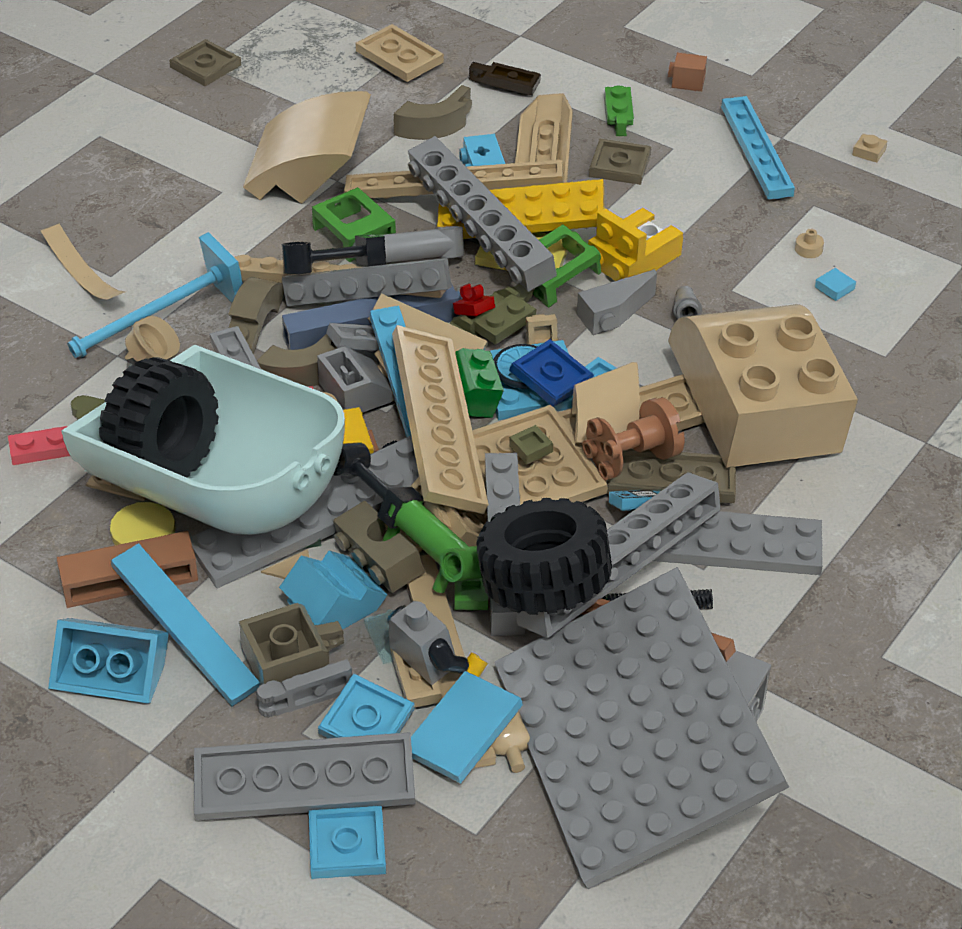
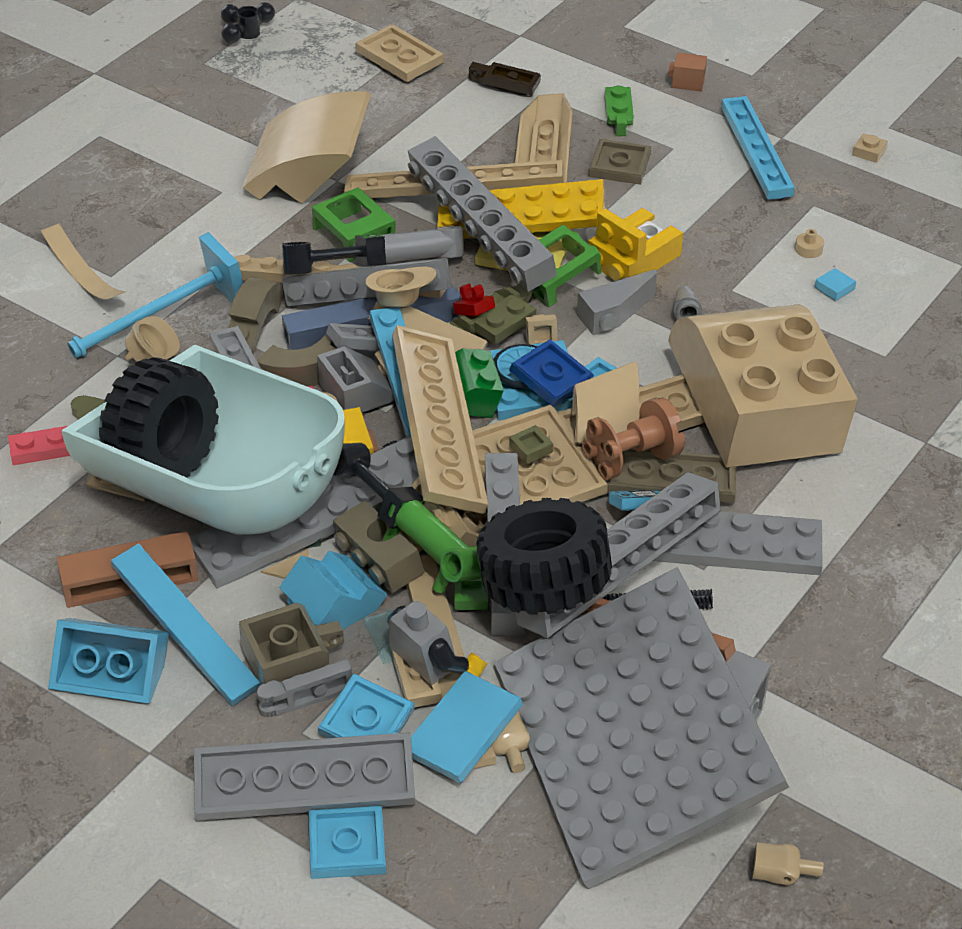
(141, 522): light yellow tile -> none
(205, 62): dark tan tile -> none
(247, 20): none -> black piece
(401, 286): none -> tan piece
(432, 120): dark tan arch -> none
(481, 151): medium azure brick -> none
(782, 864): none -> tan piece

